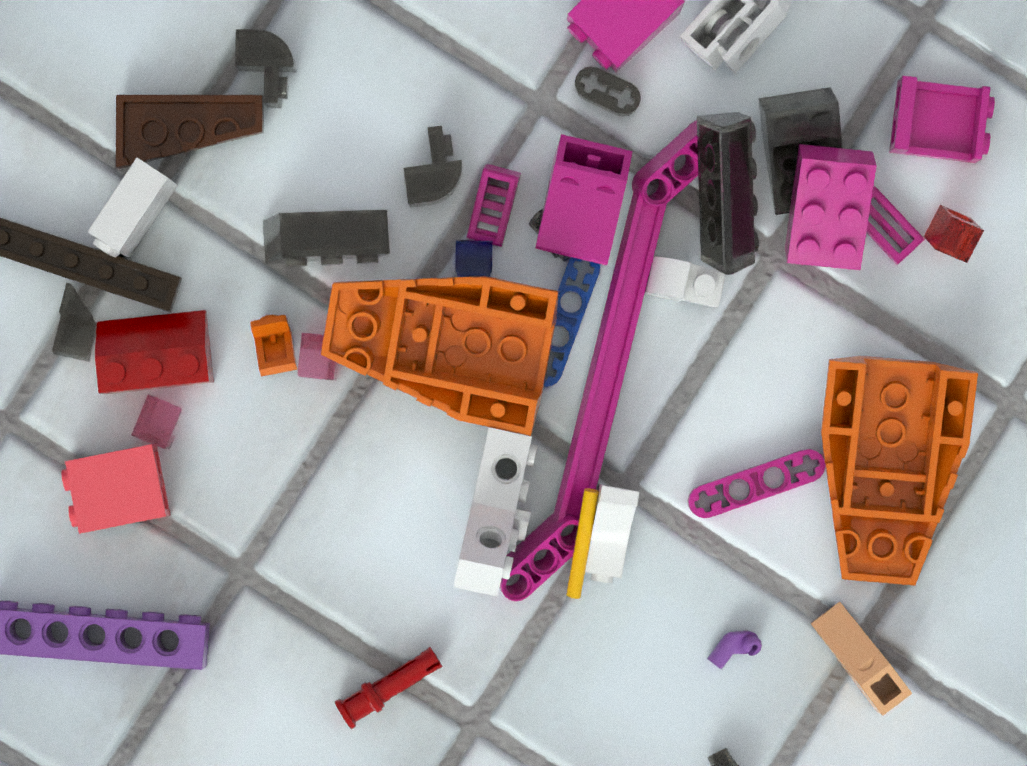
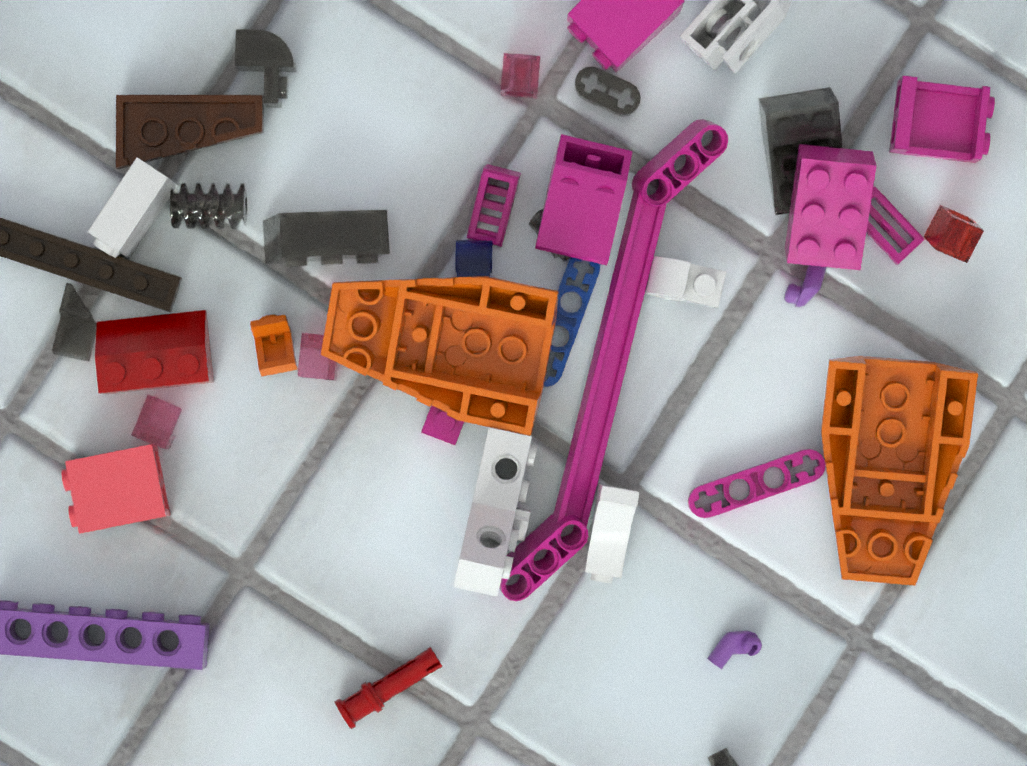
(208, 206): none -> clear smoke piece
(434, 181): clear smoke brick -> none
(442, 426): none -> dark pink plate
(520, 75): none -> clear pink brick
(582, 543): yellow bar -> none
(727, 191): clear smoke slope -> none
(812, 284): none -> medium lavender arm
(861, 659): light nougat slope -> none

